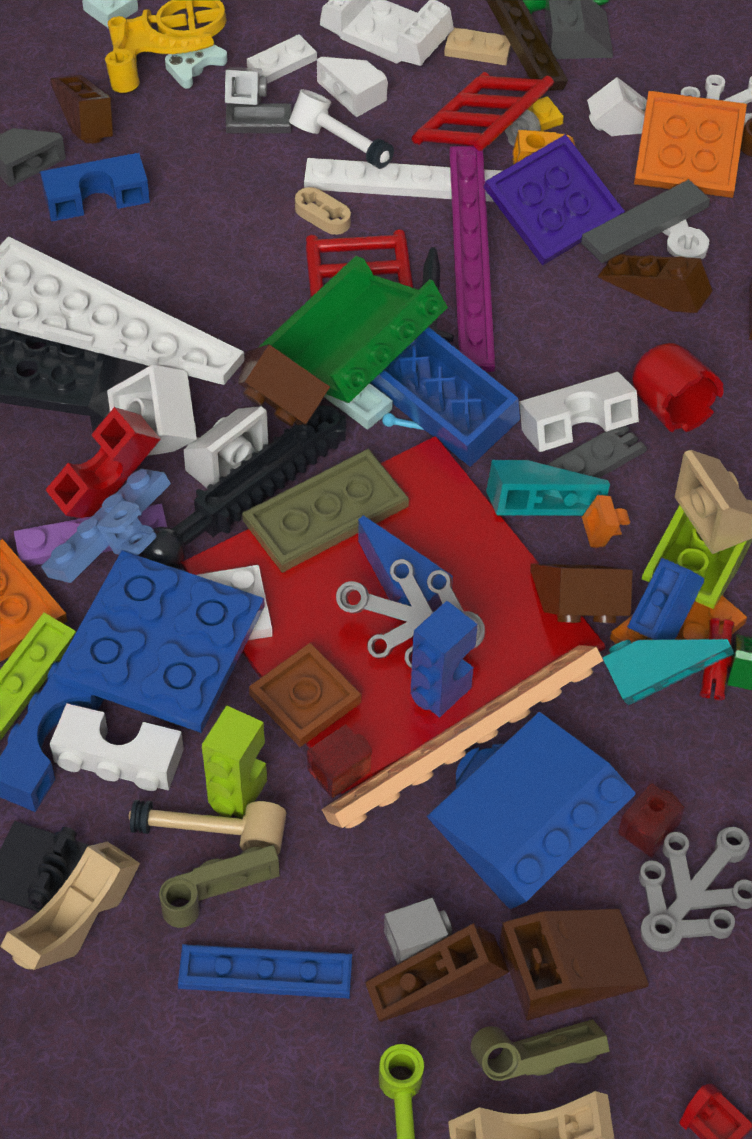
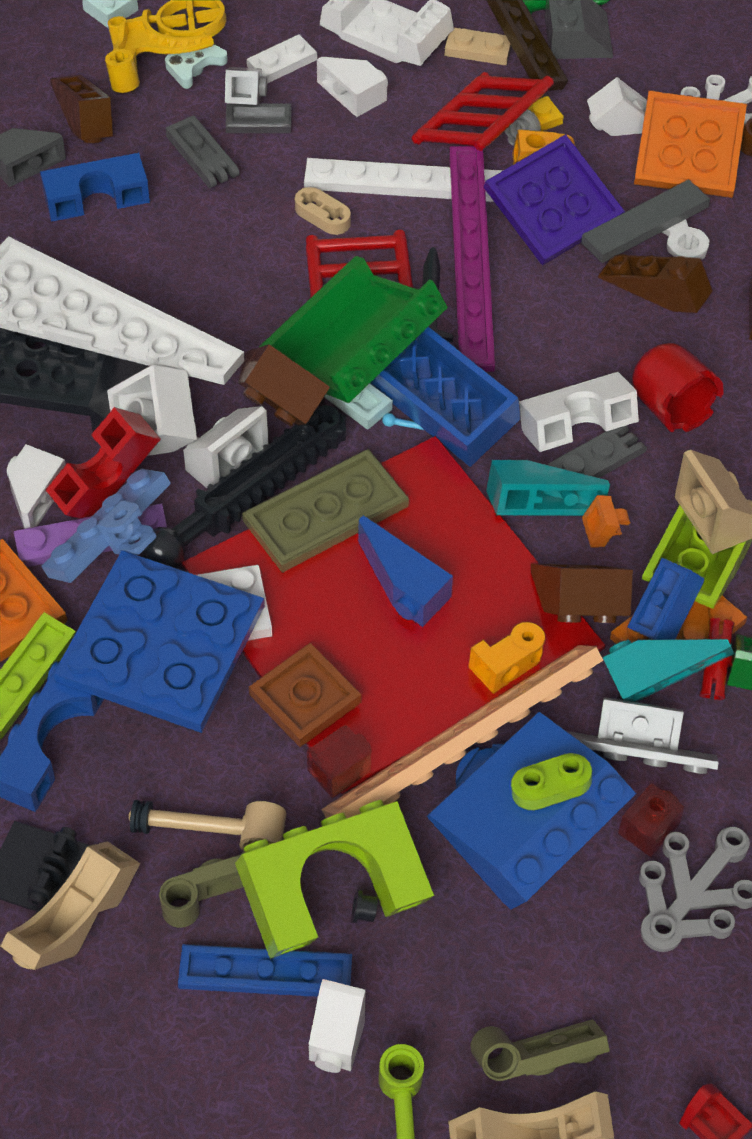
(28, 478): none -> white slope
(146, 760): white arch -> none
(201, 151): none -> dark grey hinge
(231, 764): lime arch -> none
(312, 113): white piece -> none
(337, 1026): none -> white slope
(363, 907): none -> black piece
(373, 837): none -> lime arch
(412, 615): light grey plant -> none
(415, 929): light grey brick -> none
(438, 665): blue arch -> none
(438, 973): reddish brown slope -> none
(509, 657): none -> light orange leg
(553, 781): none -> lime plate
(570, 959): reddish brown slope -> none
(644, 732): none -> bracket

